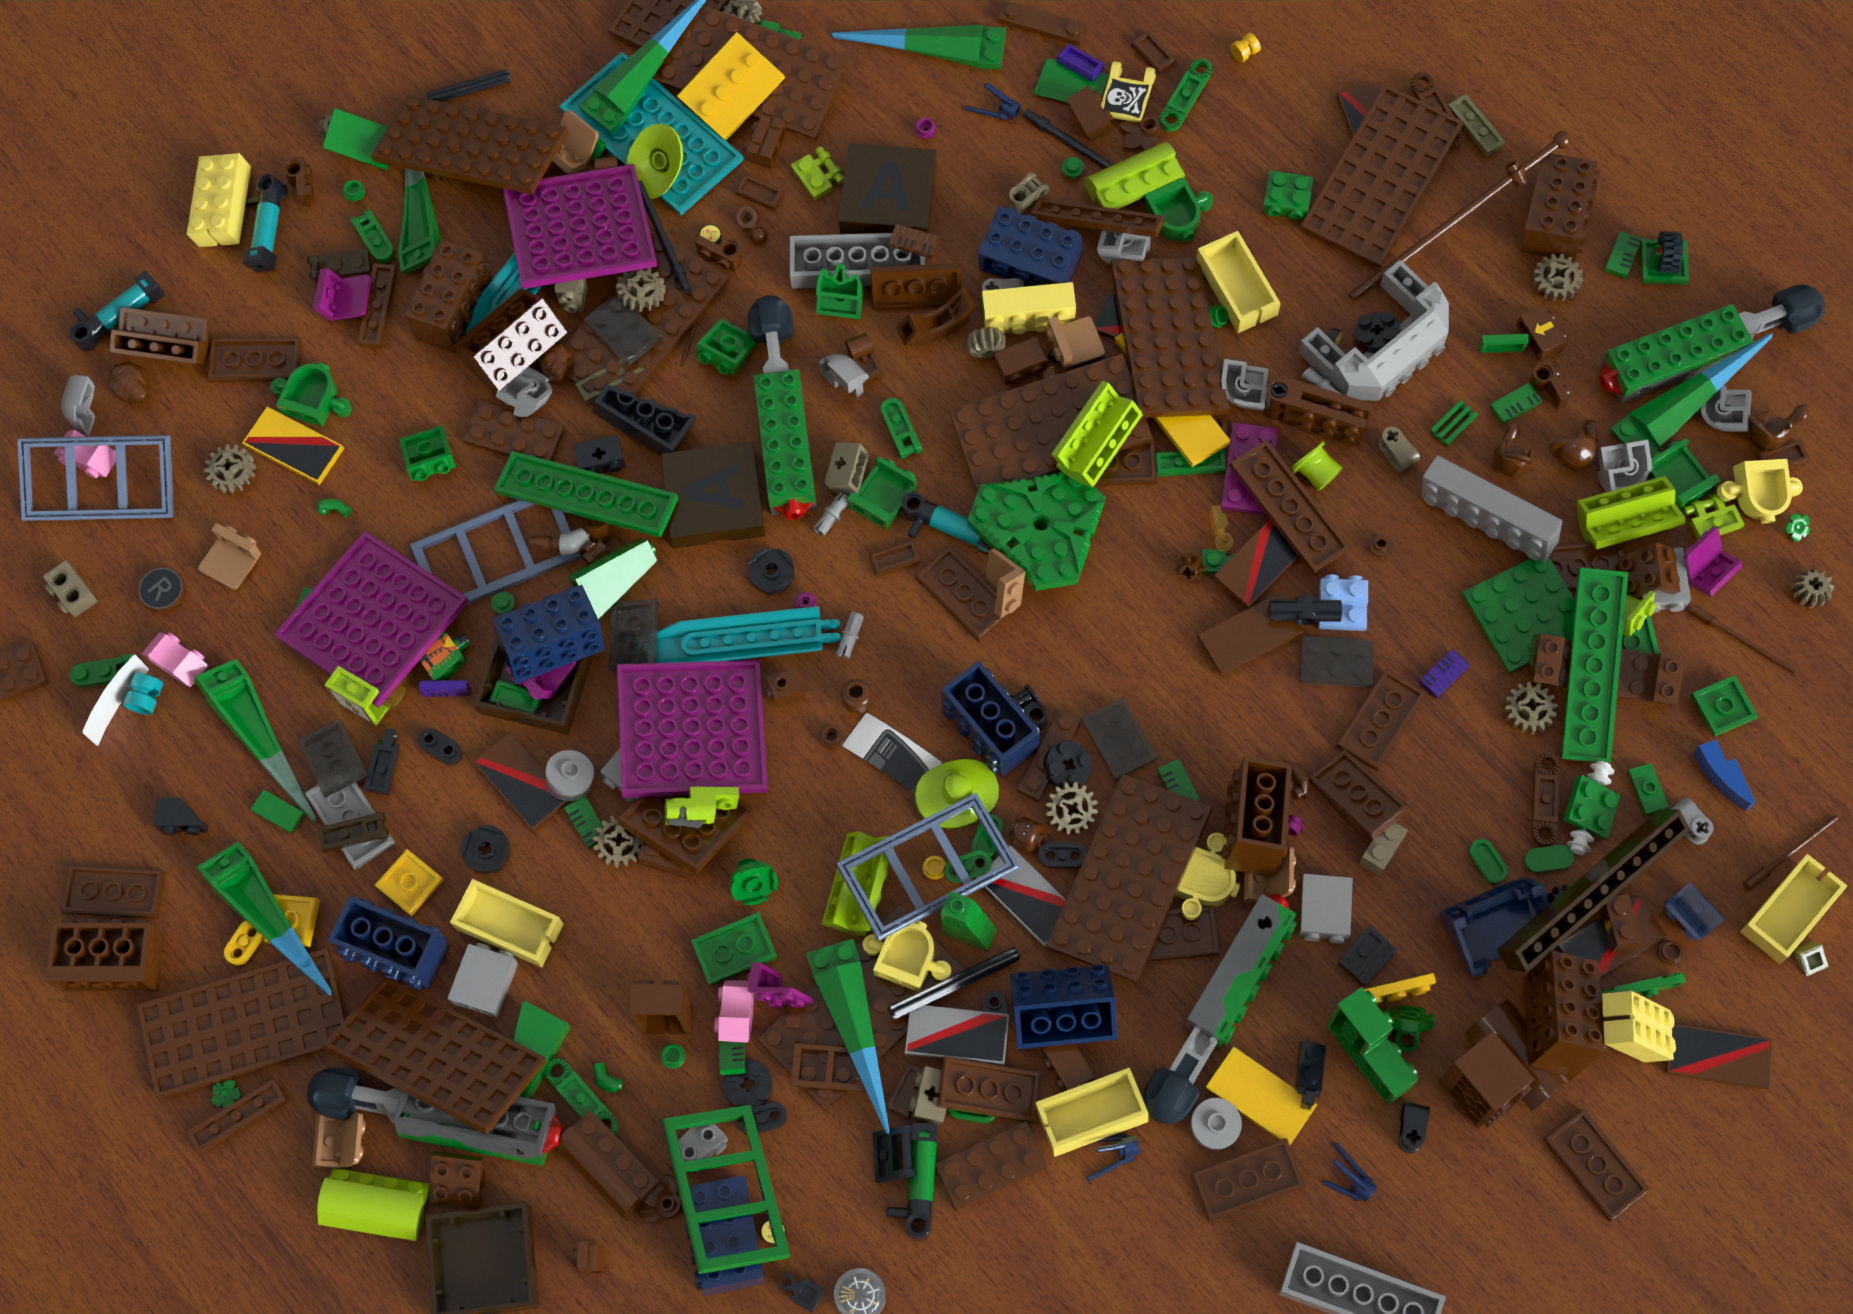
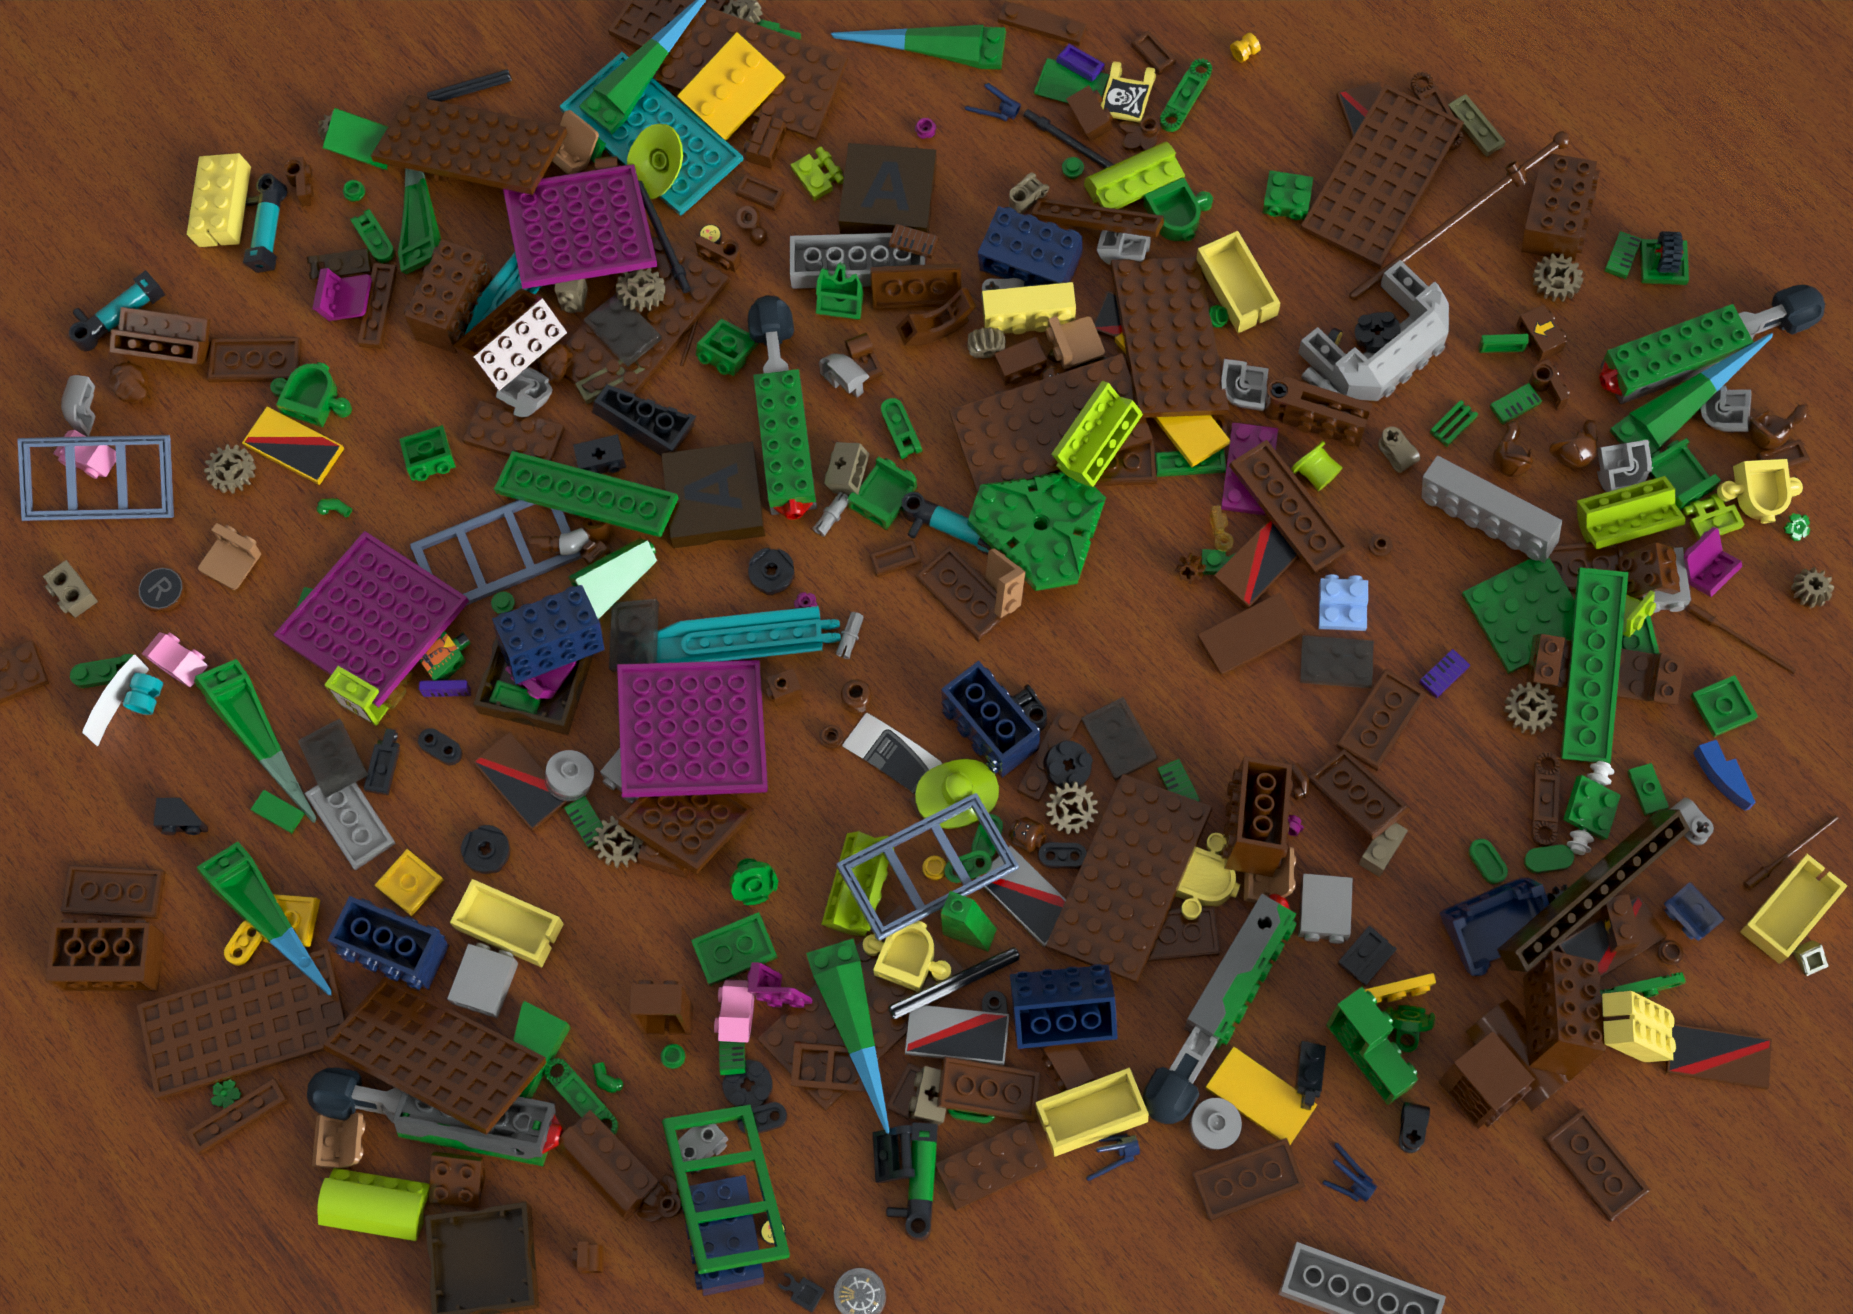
(352, 832): dark brown plate -> none
(700, 806): lime plate -> none
(1305, 610): black piece -> none

